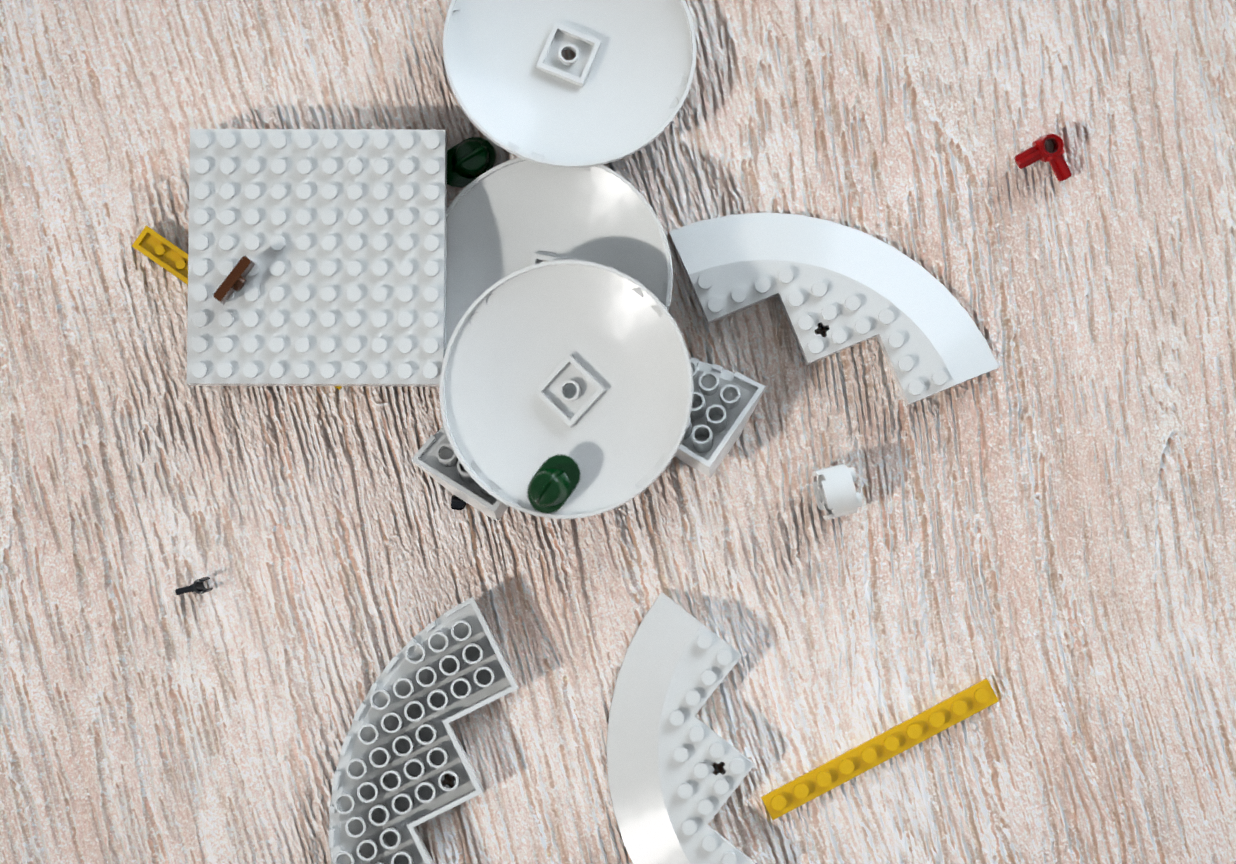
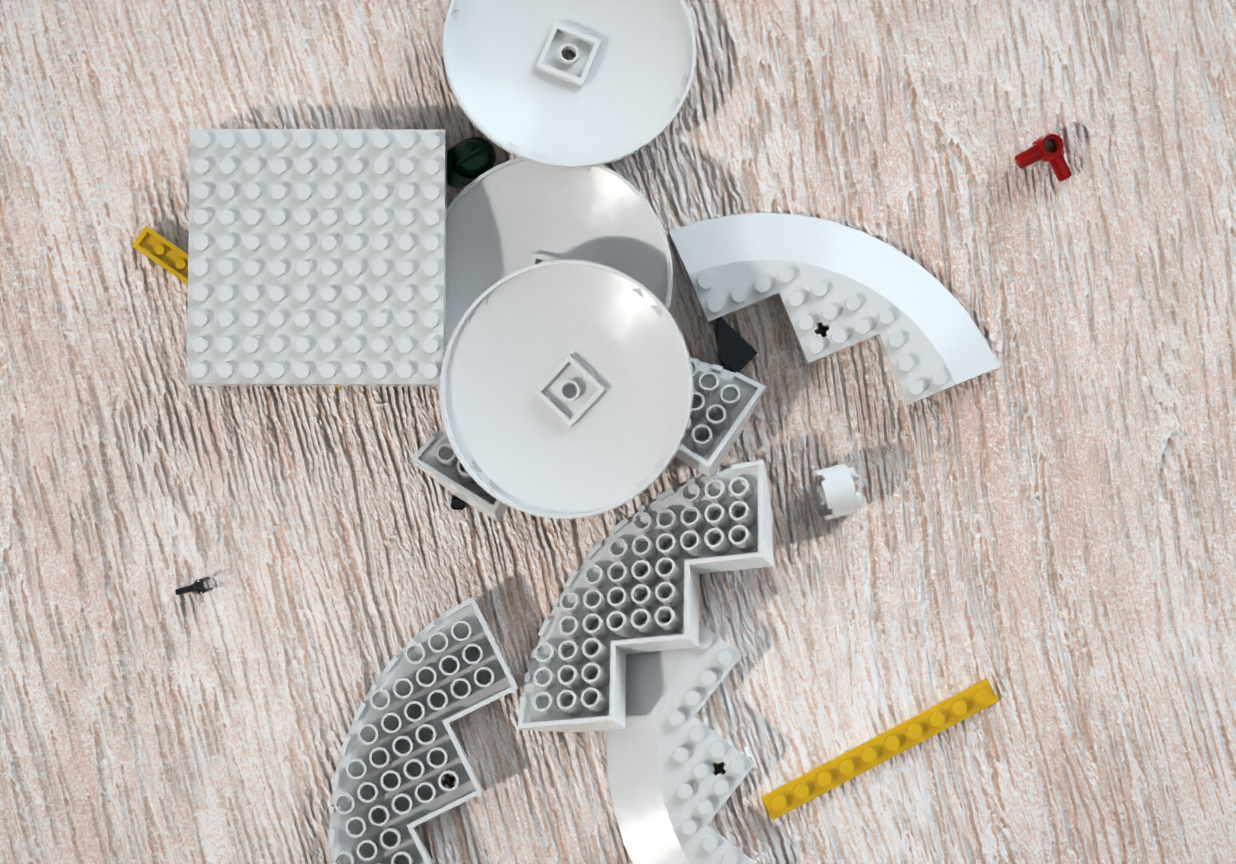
(235, 280): reddish brown plate -> none
(553, 483): dark green piece -> none
(642, 595): none -> white brick
(732, 349): none -> black slope

